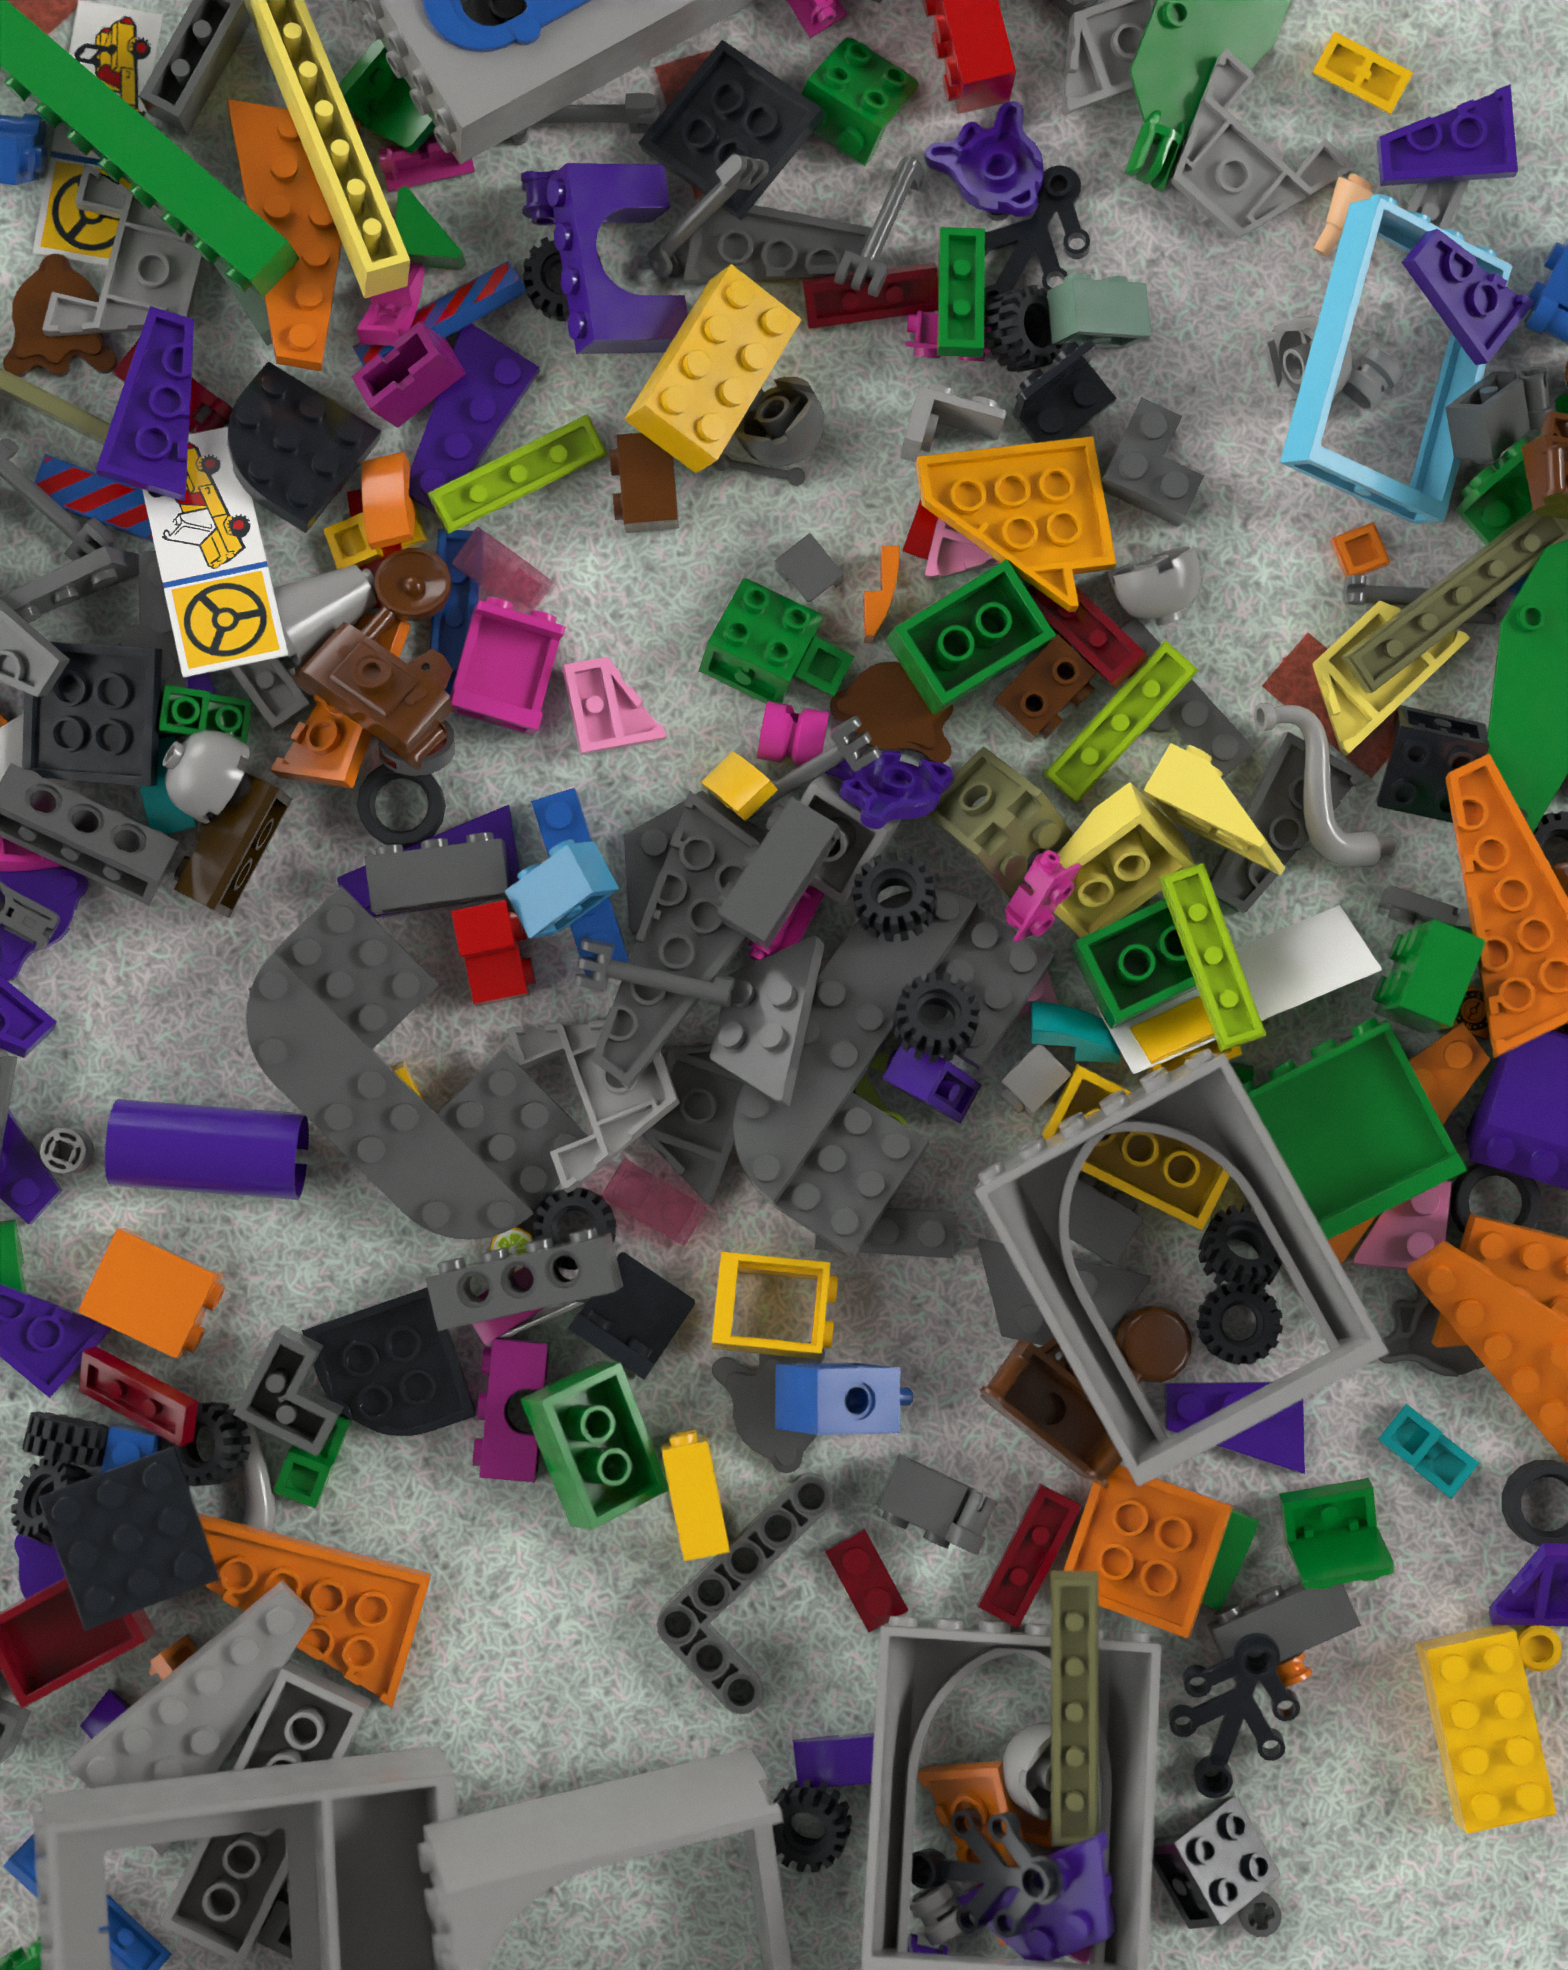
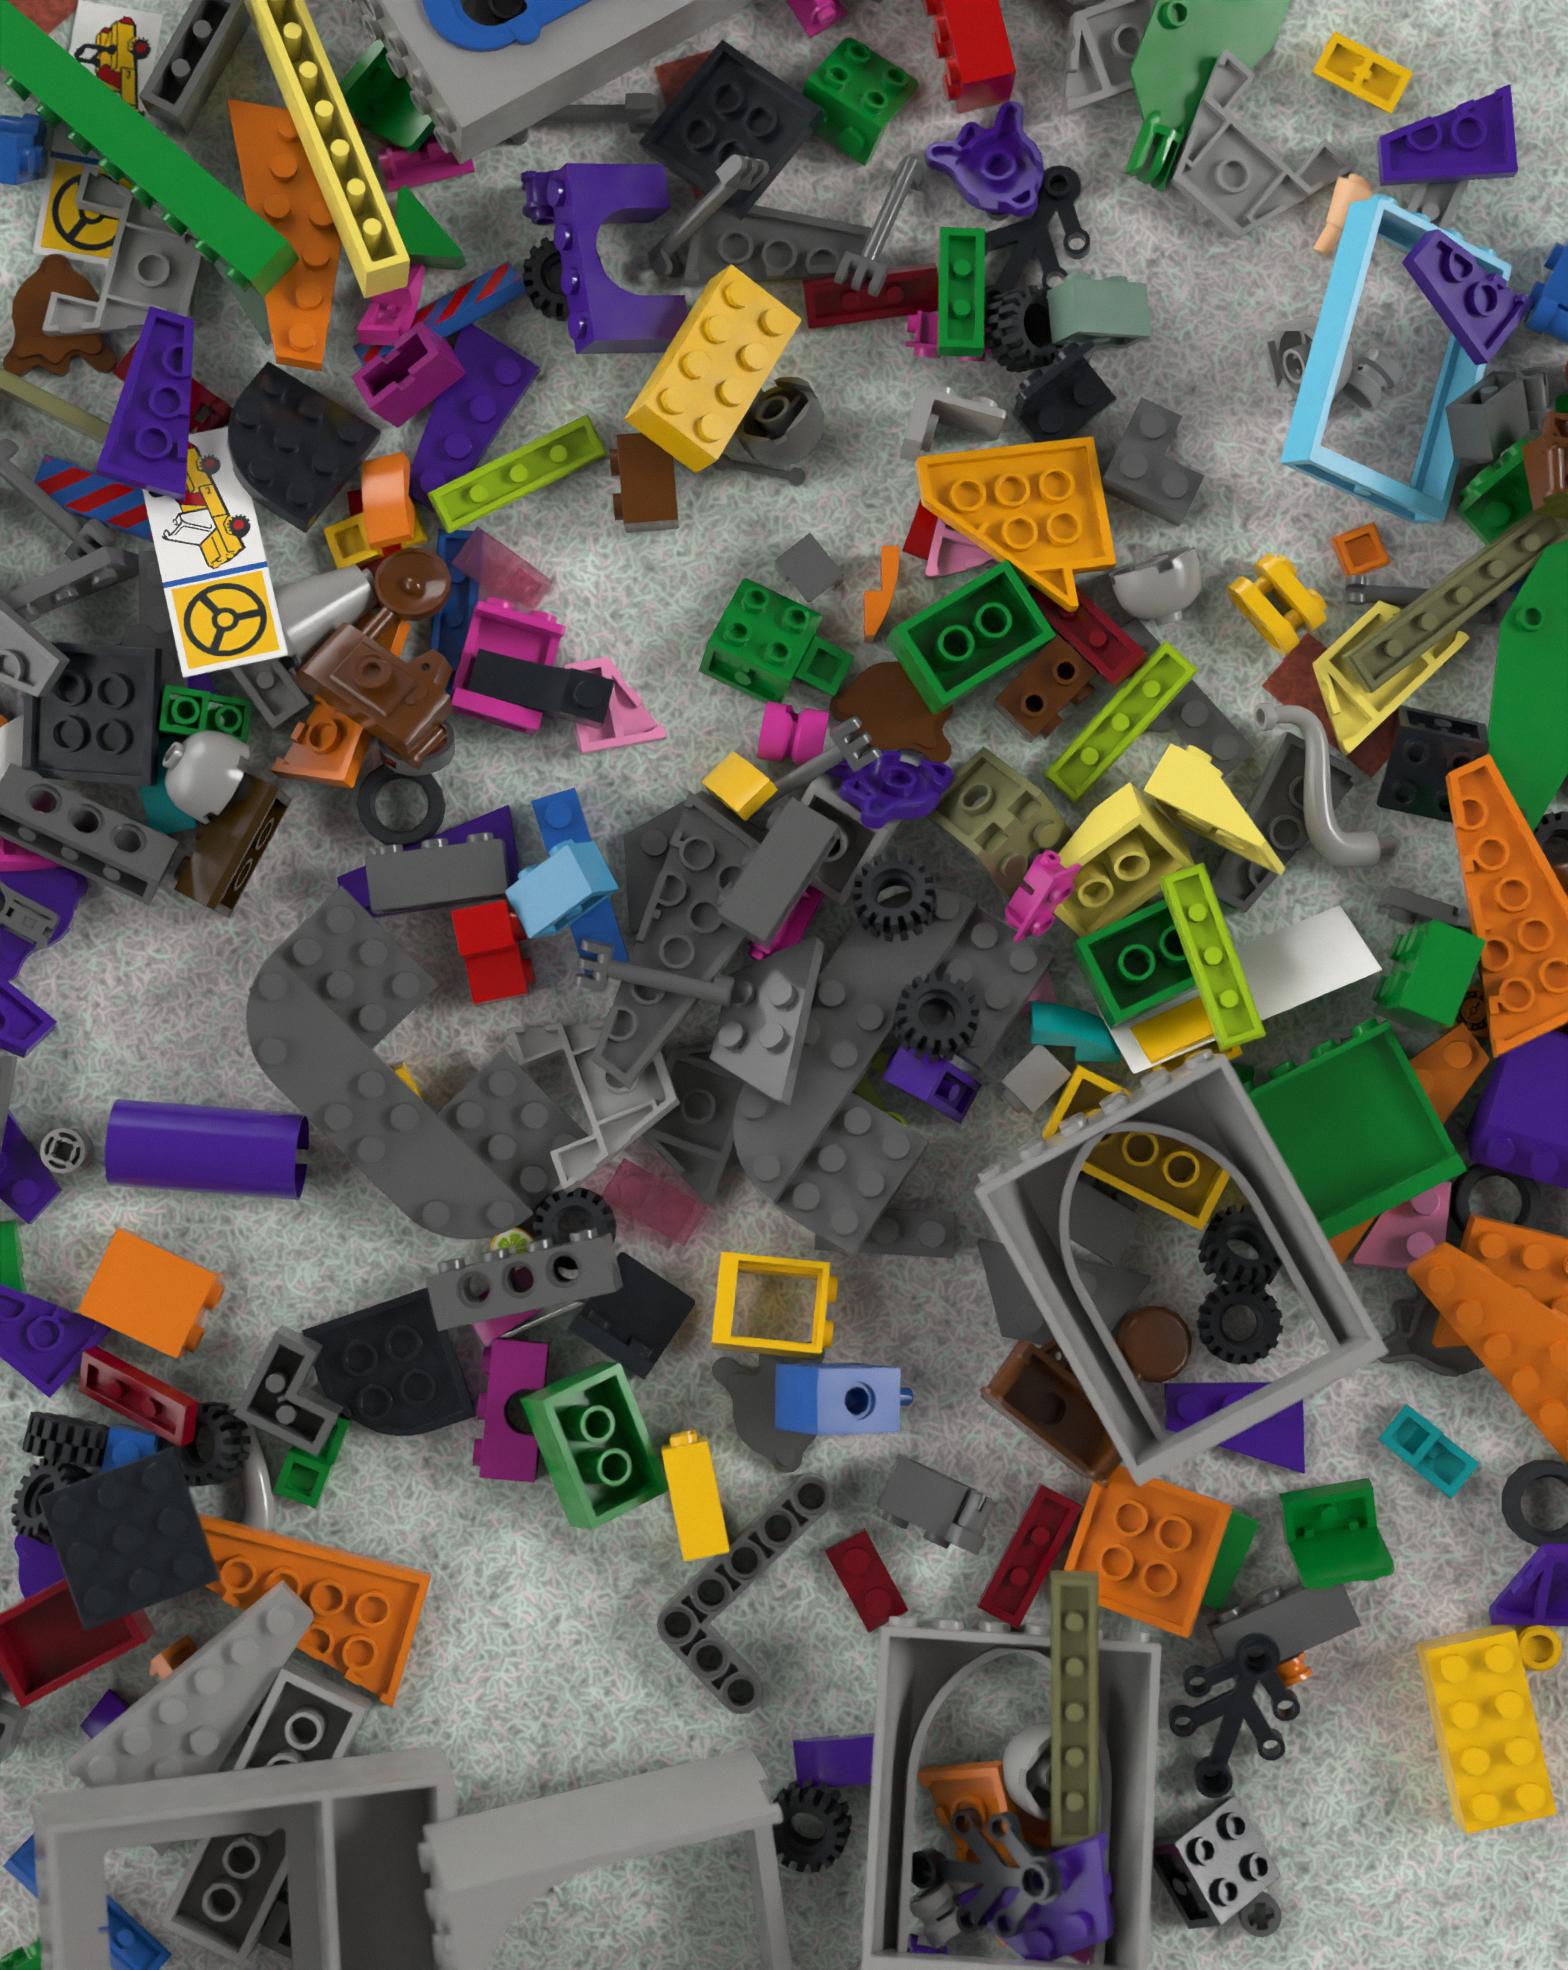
(543, 688): none -> black slope
(1303, 606): none -> yellow brick

